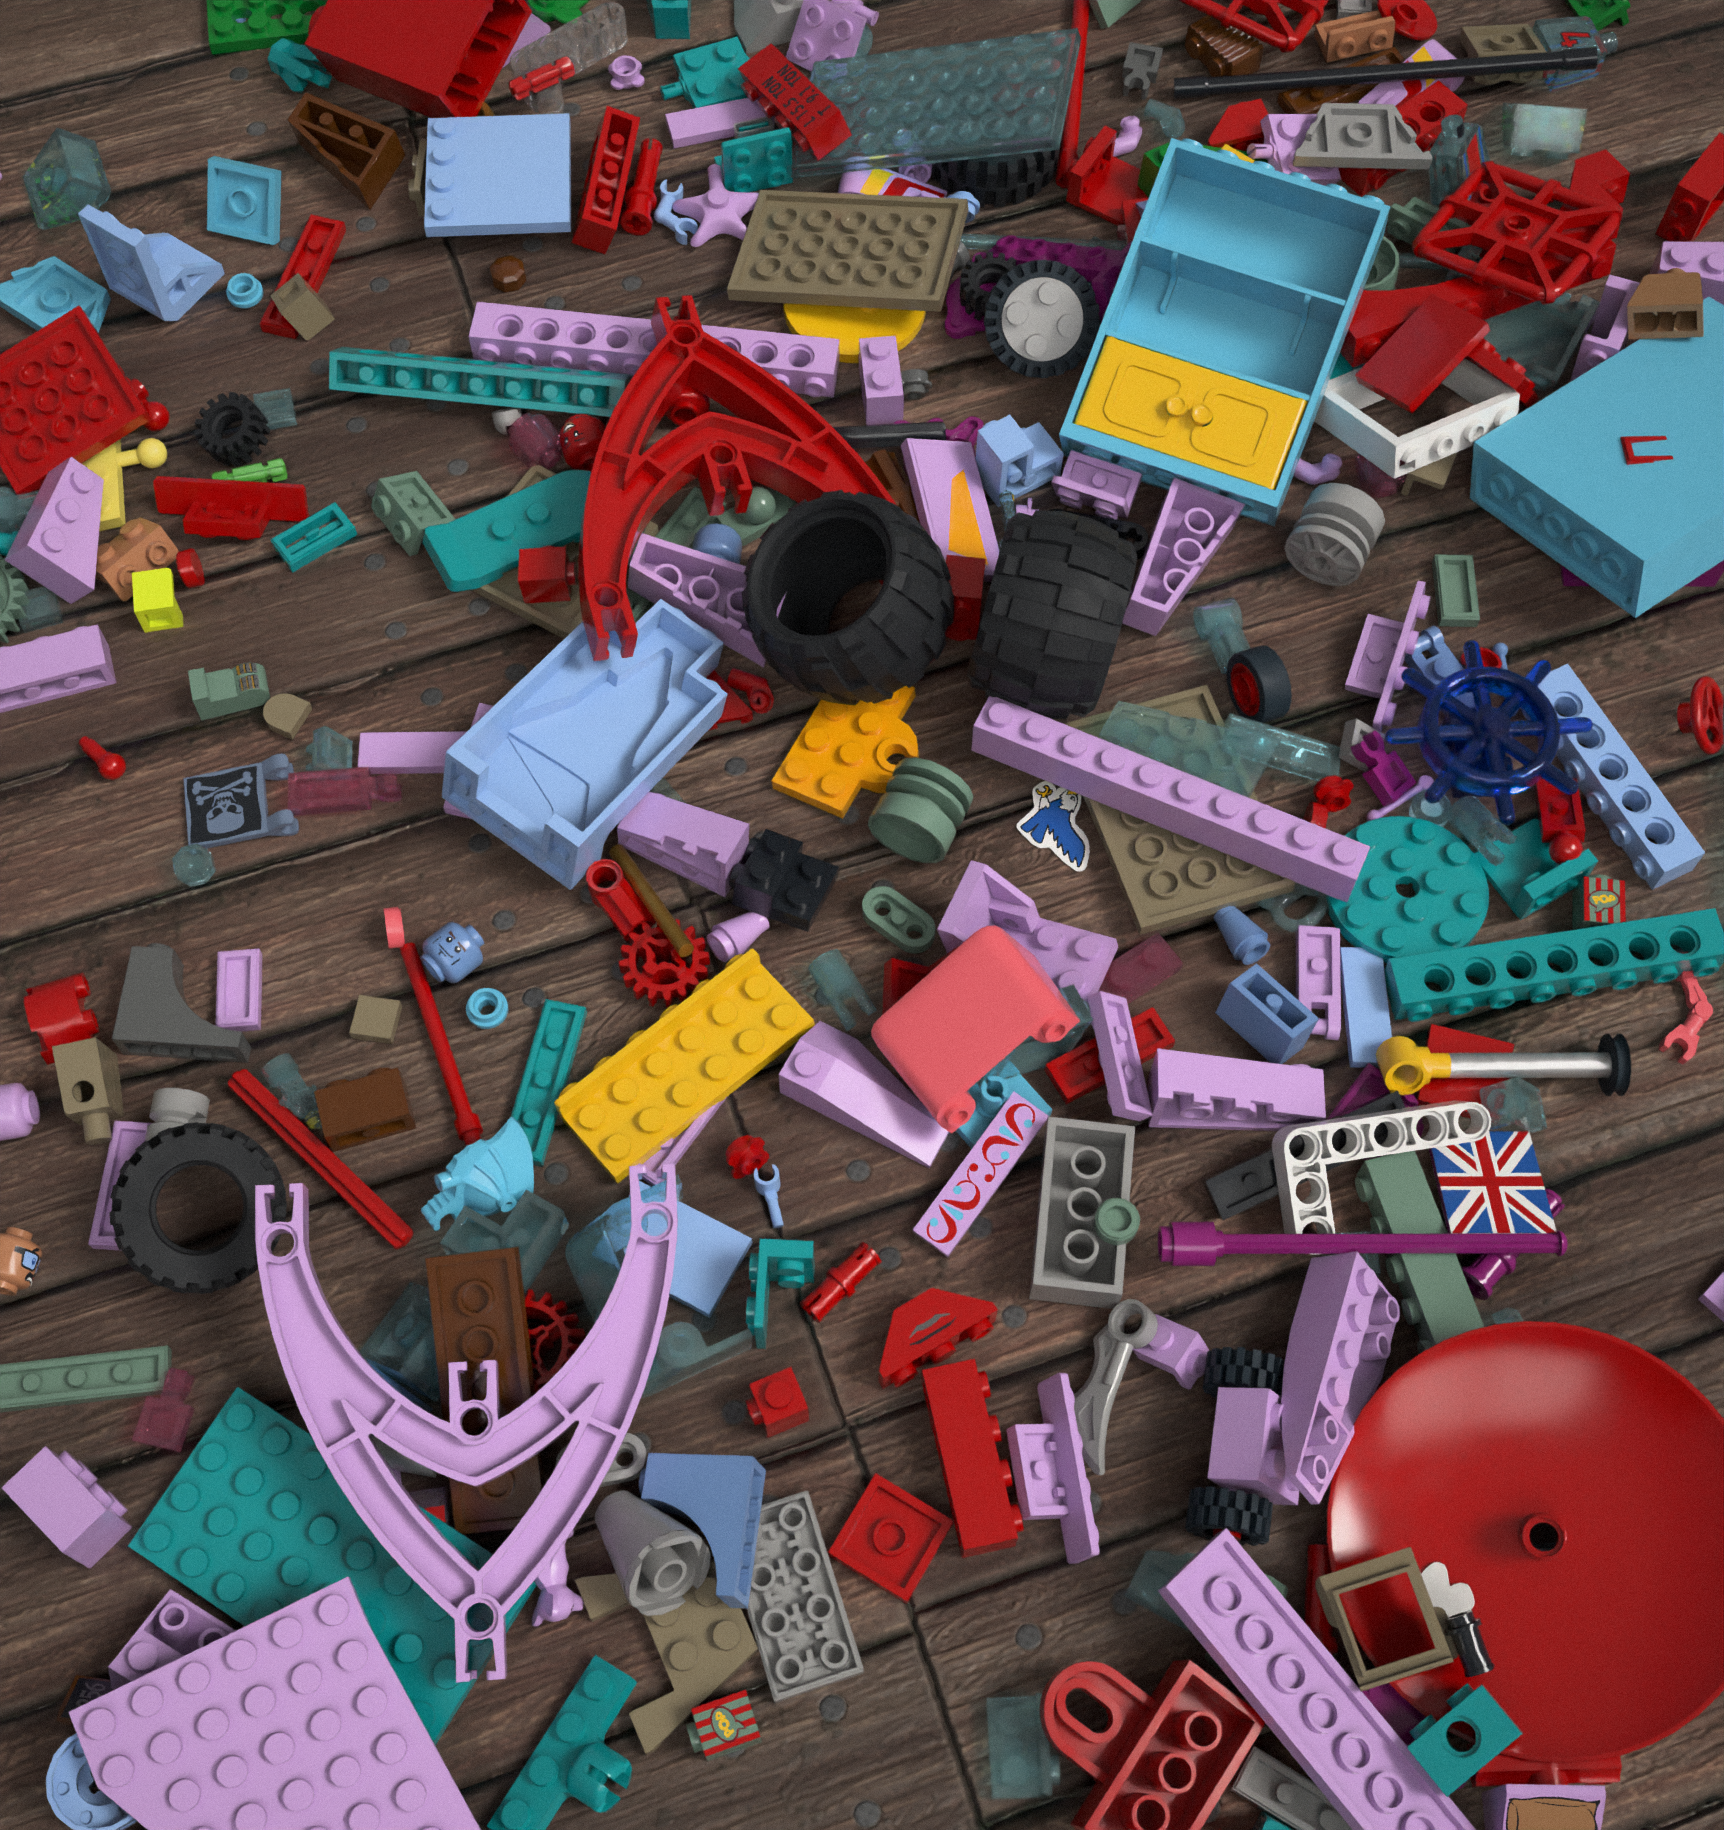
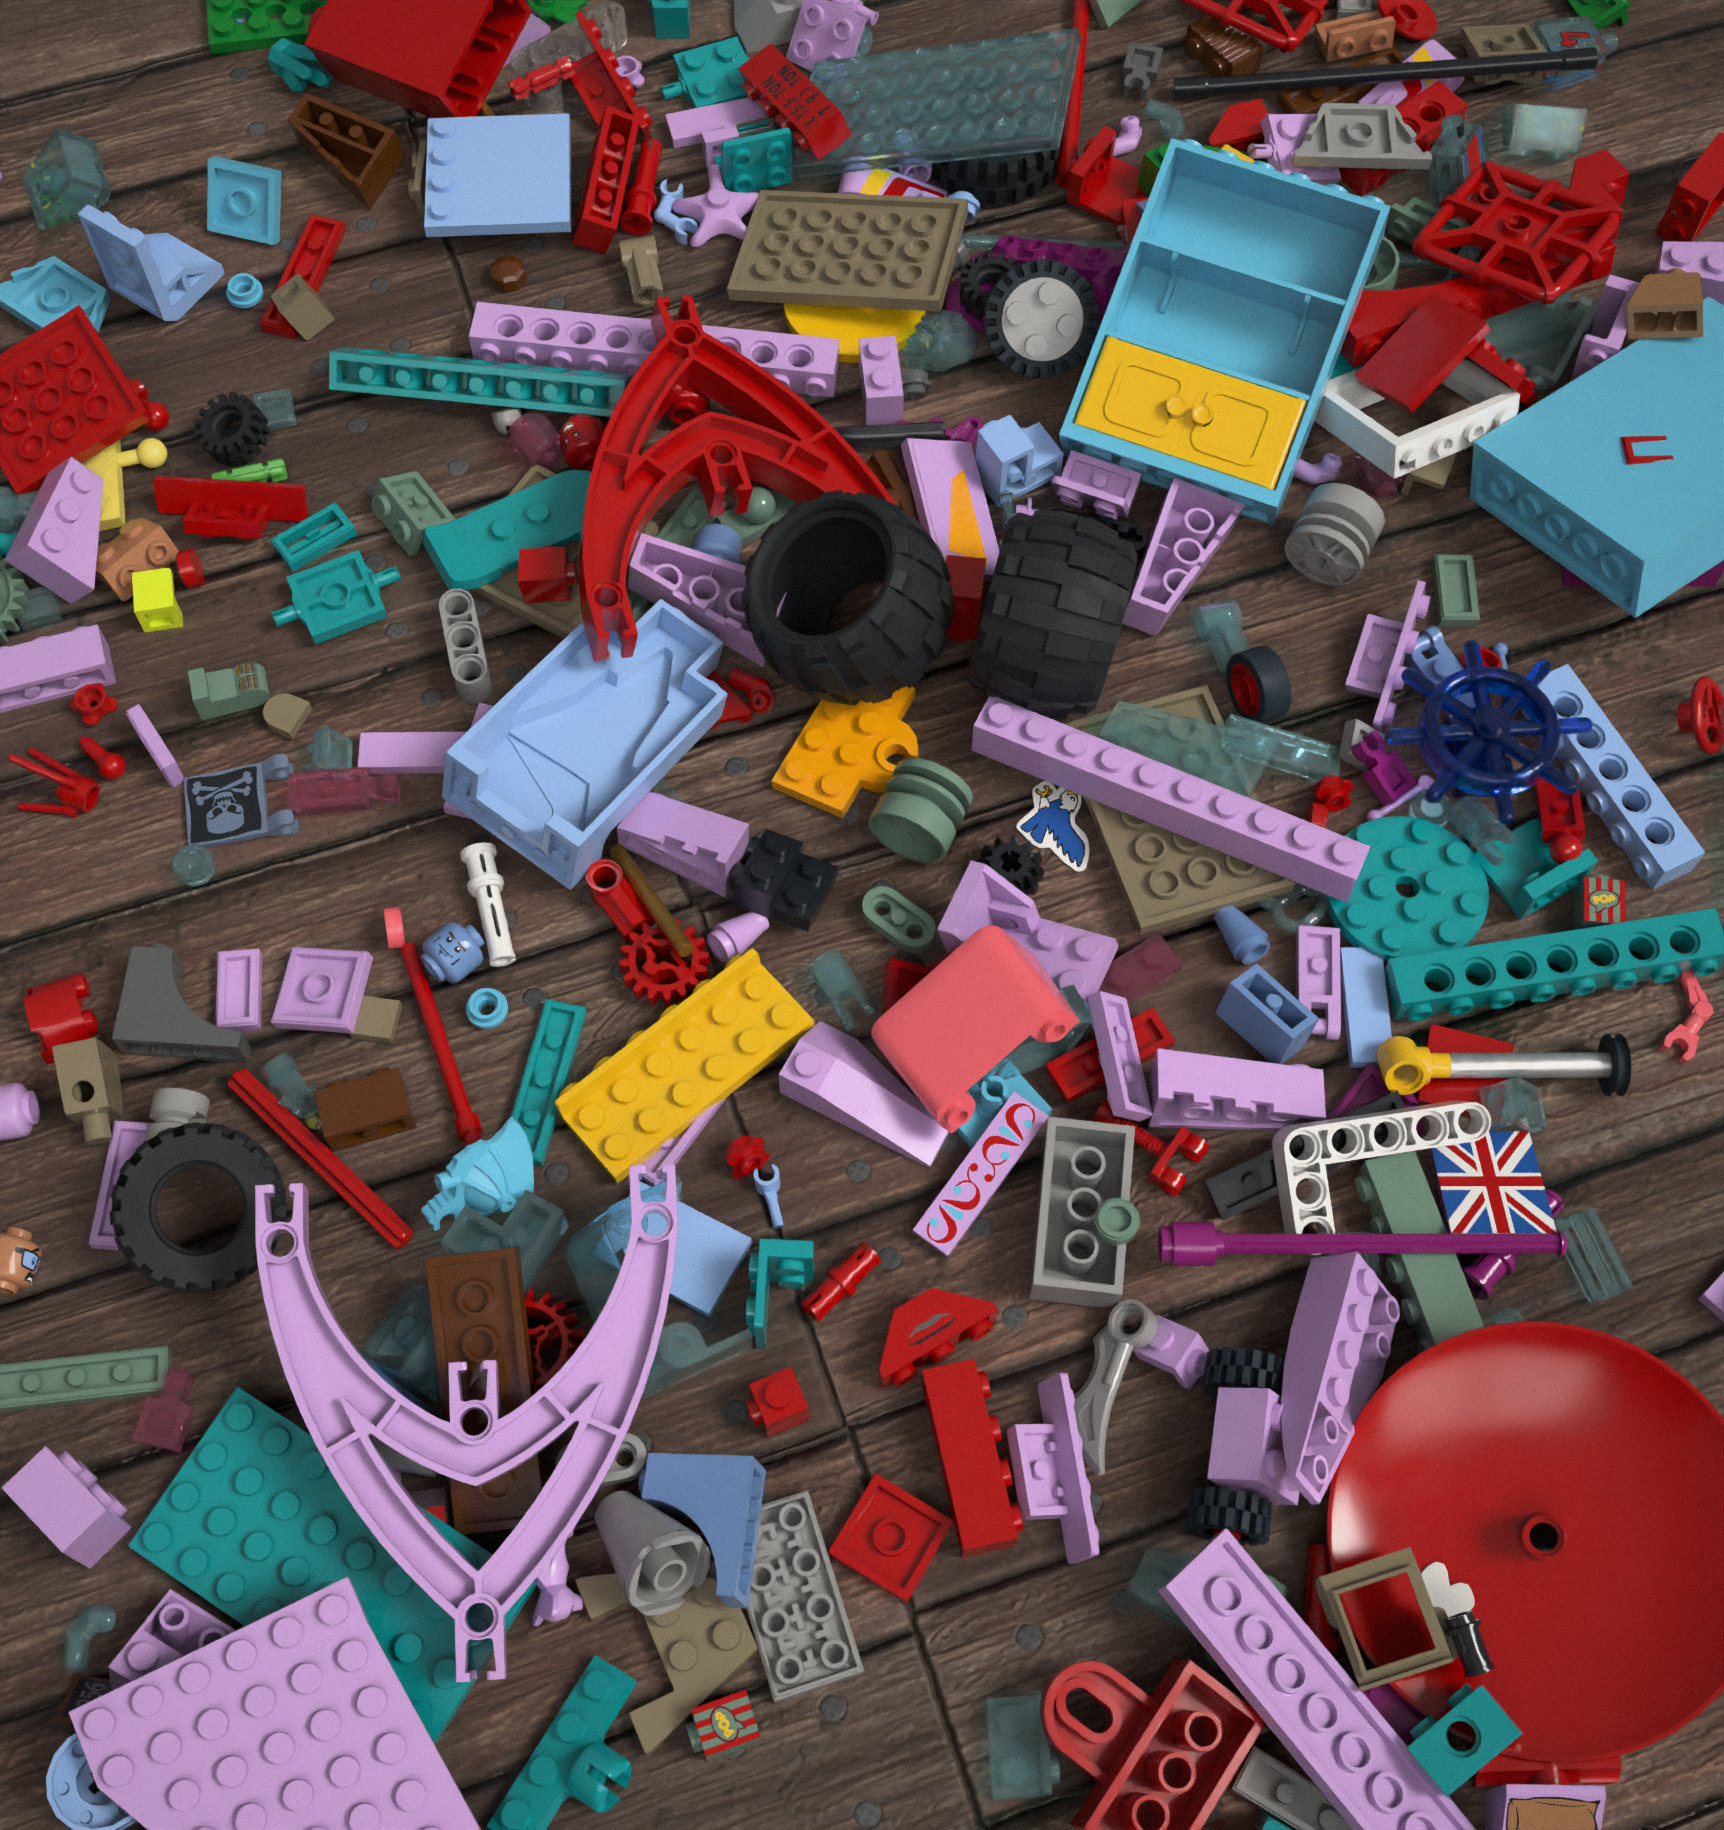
(75, 791): none -> red plant
(80, 1633): none -> clear light blue arm
(89, 695): none -> red plate
(155, 746): none -> lavender tile
(322, 990): none -> lavender tile
(336, 597): none -> teal plate
(470, 660): none -> light grey beam
(486, 887): none -> white pin
(600, 83): none -> red bracket
(641, 264): none -> dark tan piece
(713, 139): none -> lavender tile
(941, 342): none -> clear light blue hair
(1016, 858): none -> black gear
(1187, 1143): none -> red bar
(1606, 1250): none -> clear light blue tile

